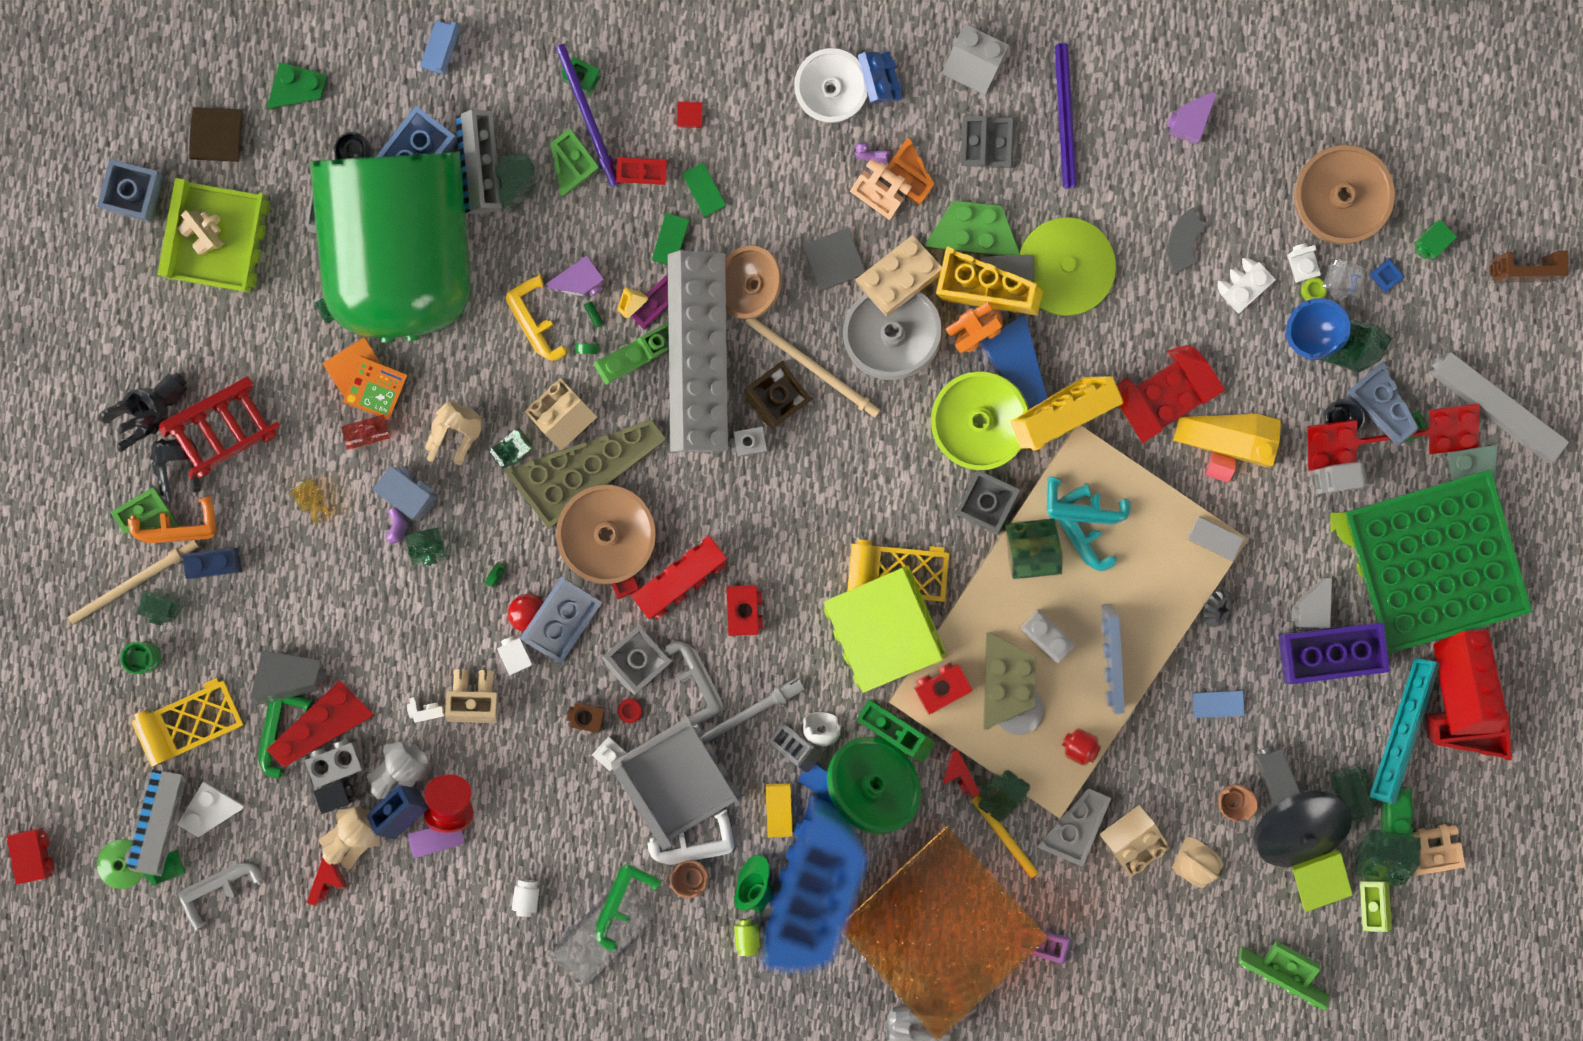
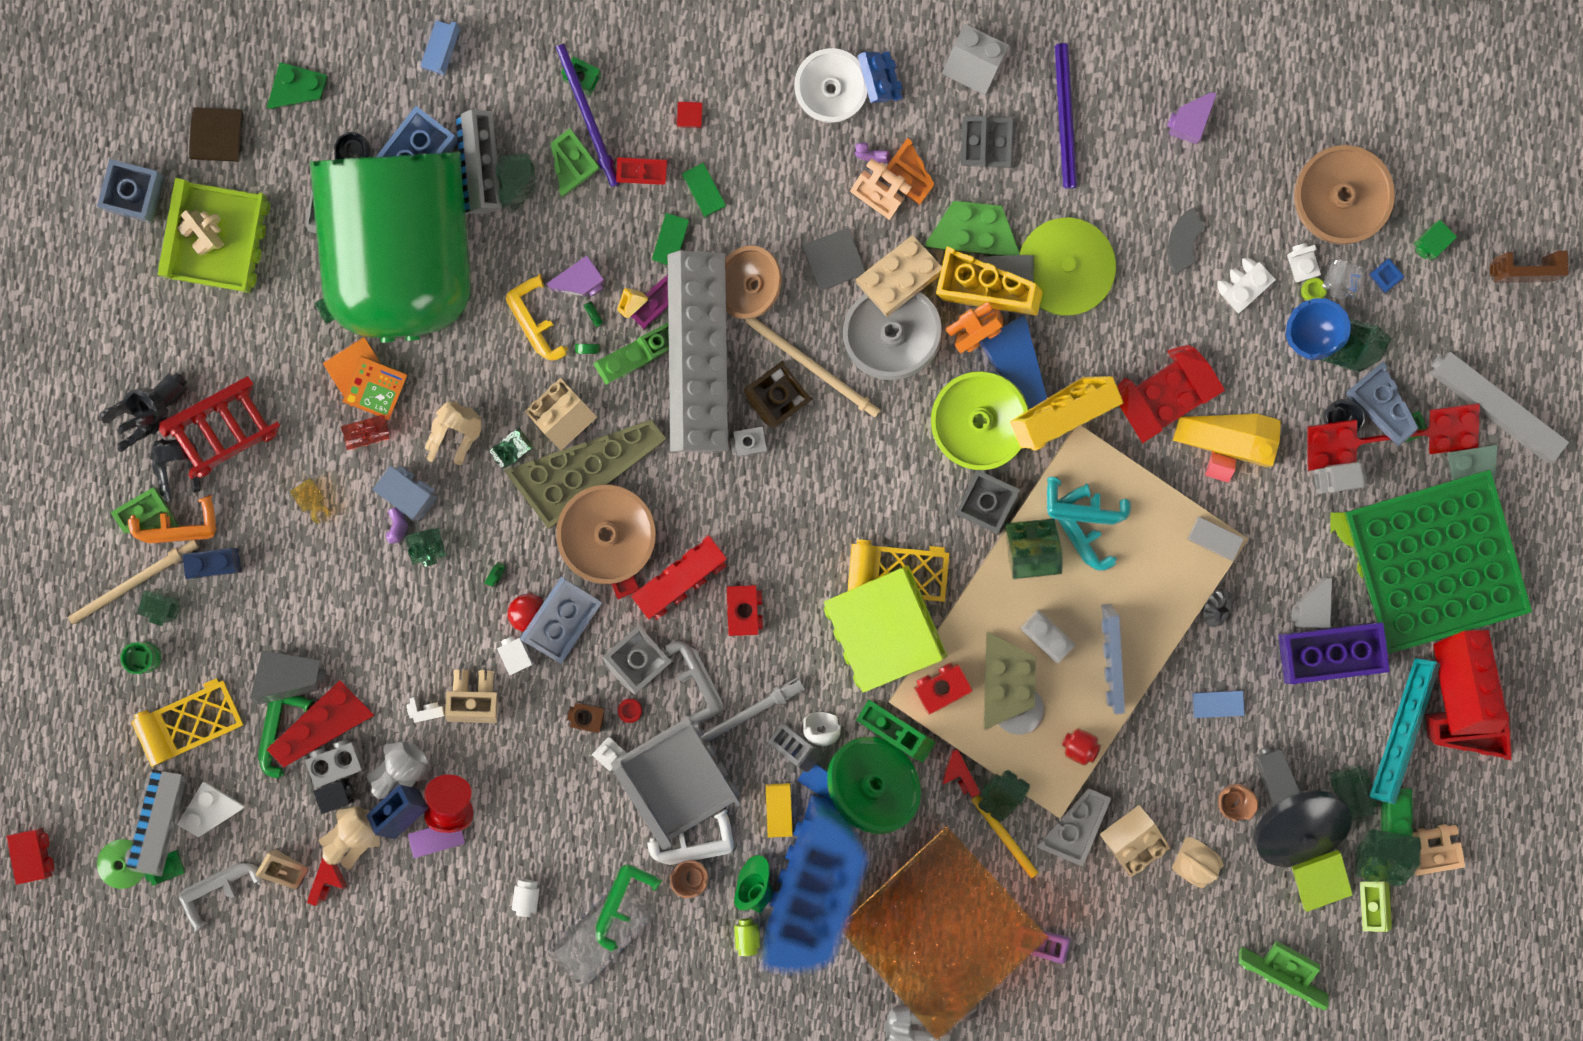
(282, 869): none -> tan slope

